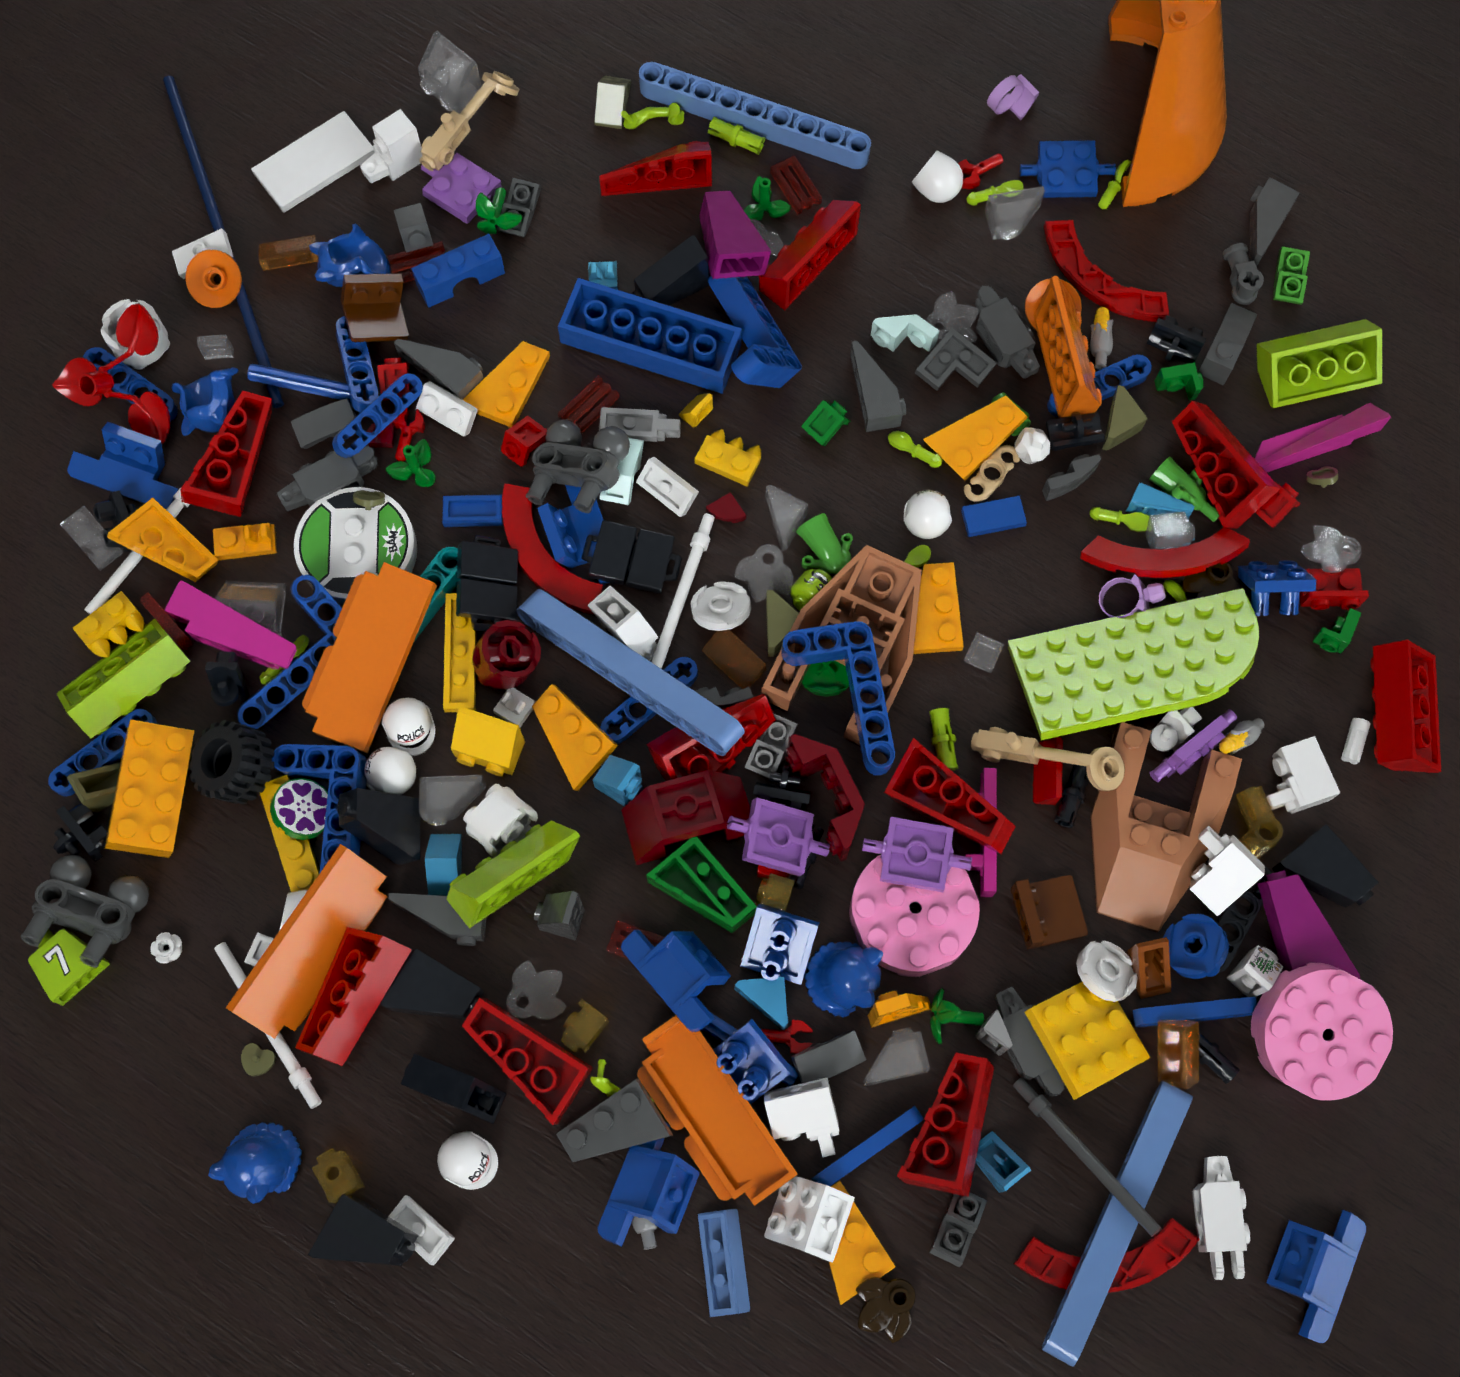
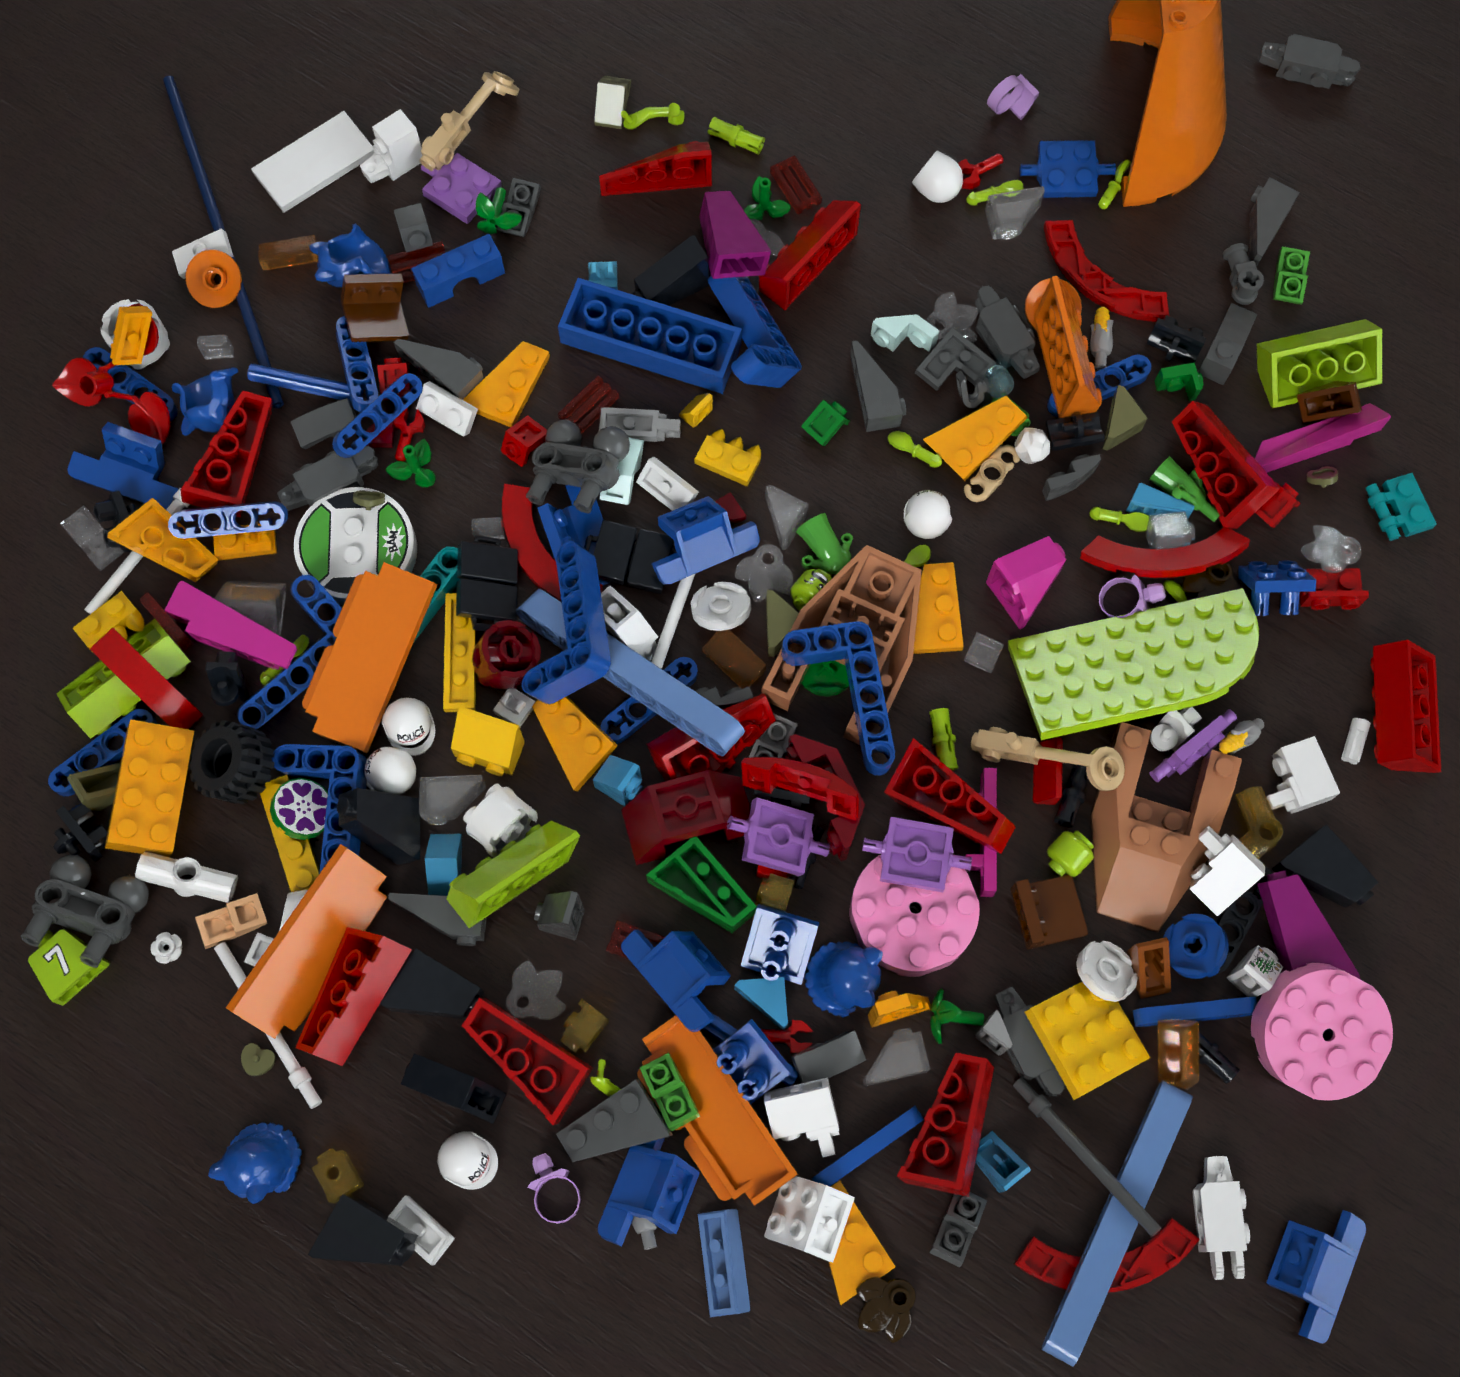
(130, 335): none -> light orange plate
(145, 680): none -> red slope
(167, 873): none -> white piece
(228, 522): none -> beam
(231, 921): none -> light nougat slope
(448, 73): clear slope -> none
(472, 510): blue tile -> none
(488, 527): none -> clear tile
(543, 1166): none -> lavender piece
(585, 630): none -> blue beam
(670, 1092): none -> bright green slope
(701, 539): none -> plate
(765, 124): medium blue beam -> none
(802, 778): none -> red slope
(993, 516): blue tile -> none
(996, 382): none -> leg
(1025, 577): none -> dark pink slope
(1070, 853): none -> lime head
(1310, 61): none -> dark grey hinge
(1329, 401): none -> reddish brown slope
(1341, 633): green bracket -> none
(1407, 503): none -> teal plate

